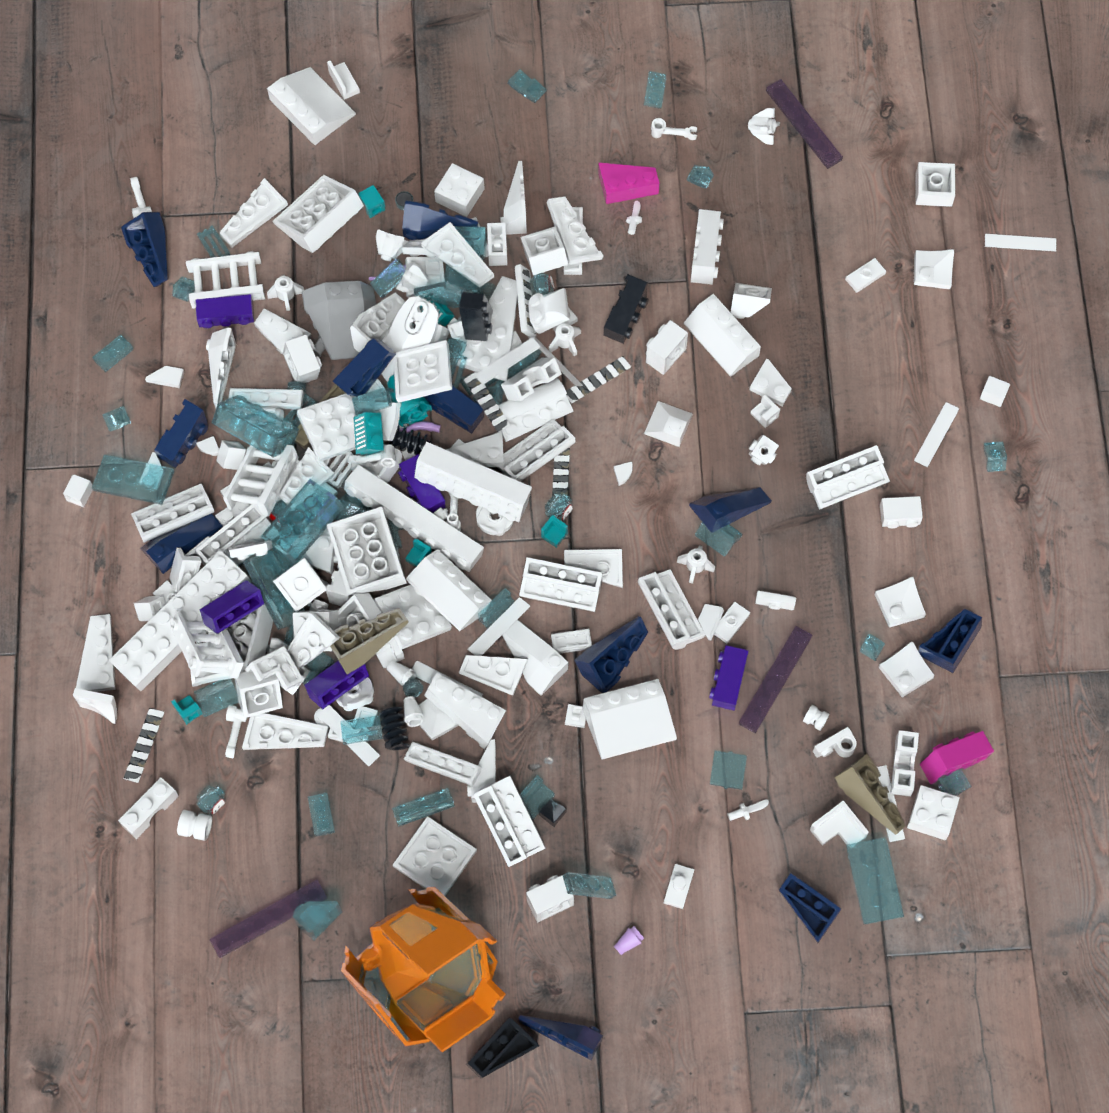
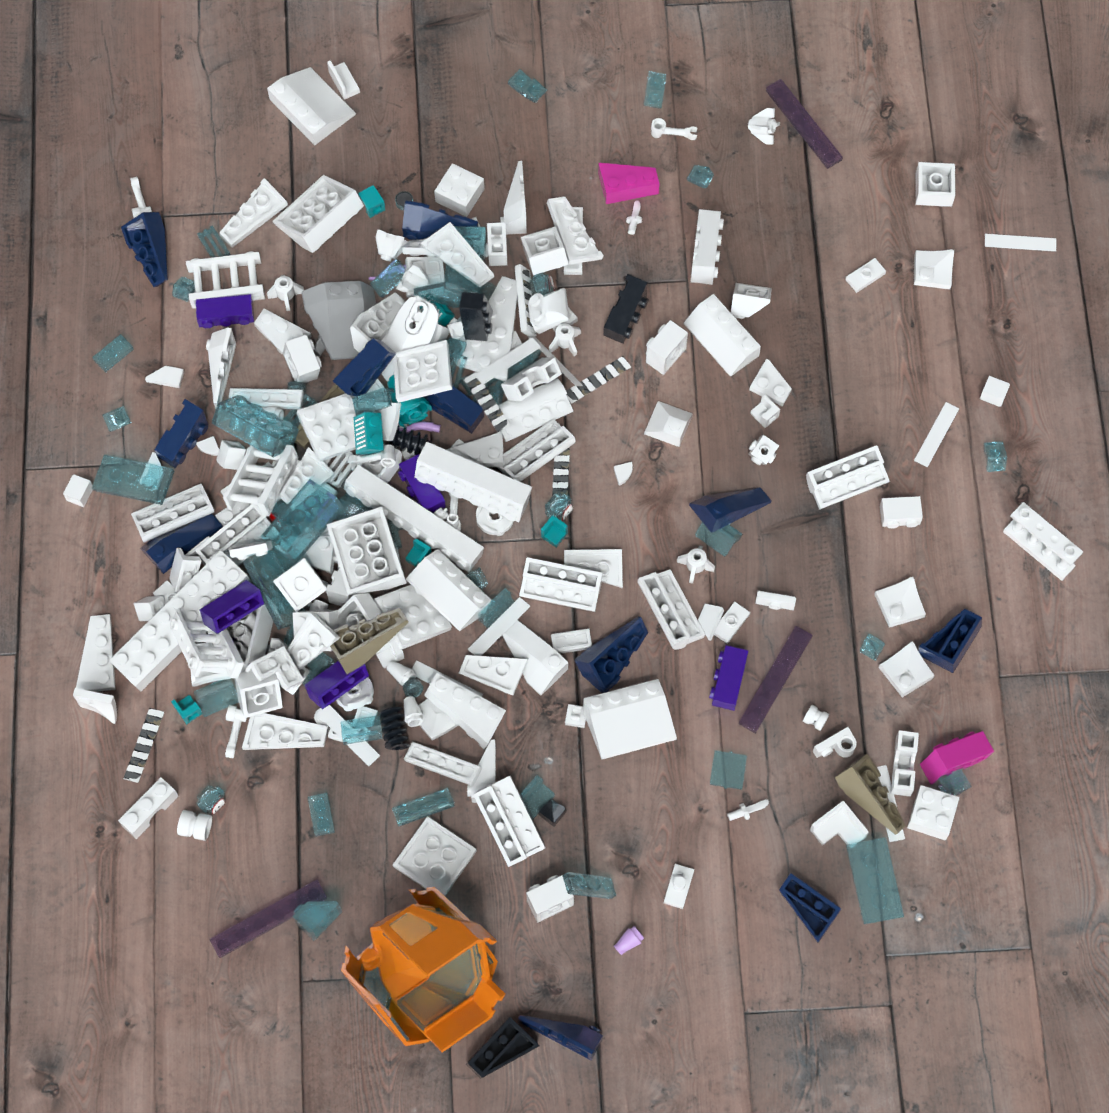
(477, 578): none -> clear light blue slope
(1043, 541): none -> white fence

